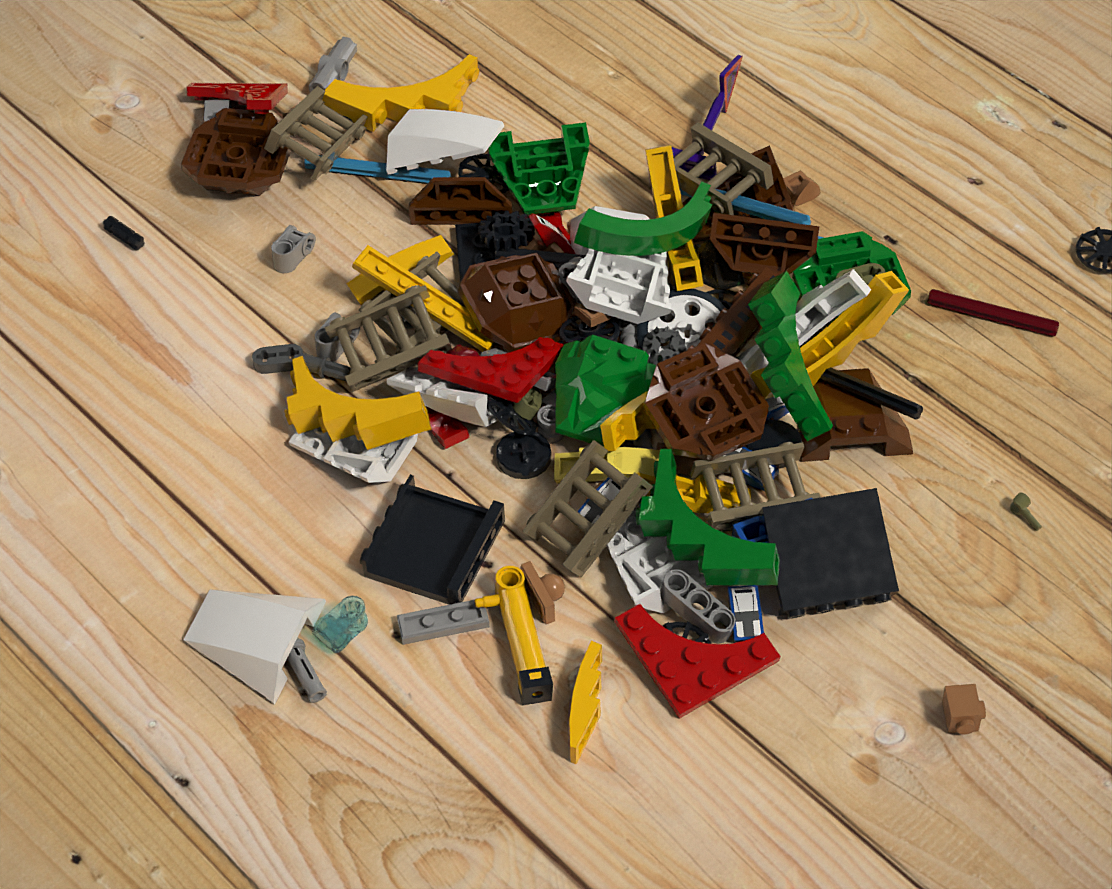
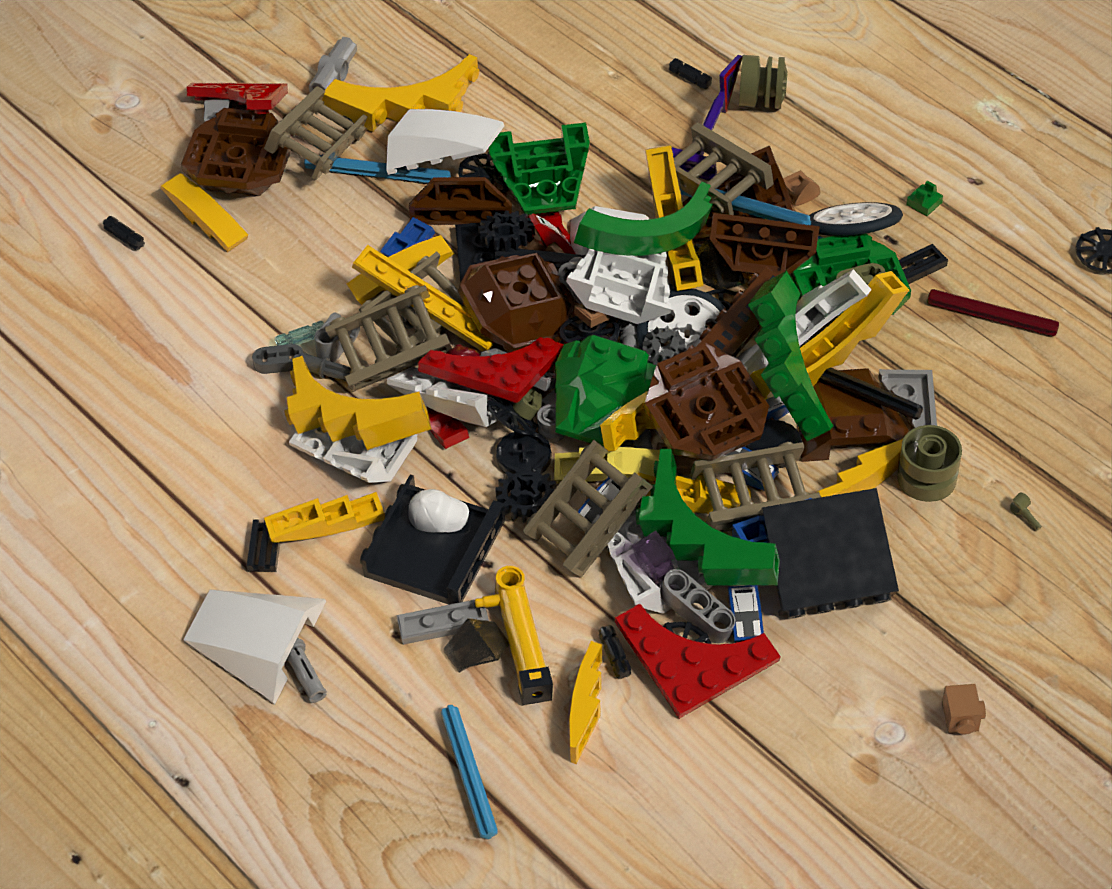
(204, 211): none -> yellow slope
(261, 567): none -> black tile
(291, 249): light grey piece -> none
(299, 335): none -> clear light blue axle
(325, 519): none -> yellow slope
(340, 625): clear light blue piece -> none
(412, 234): none -> blue slope
(437, 512): none -> white piece
(469, 772): none -> dark azure axle
(476, 644): none -> clear smoke slope
(525, 492): none -> black gear
(543, 591): medium nougat tile -> none
(614, 651): none -> black axle
(655, 557): none -> clear purple brick
(690, 73): none -> black axle
(762, 81): none -> olive wheel
(855, 218): none -> wedge
(869, 472): none -> yellow slope
(914, 386): none -> light grey wing
(922, 266): none -> black tile
(925, 198): none -> green tile
(929, 463): none -> olive wheel

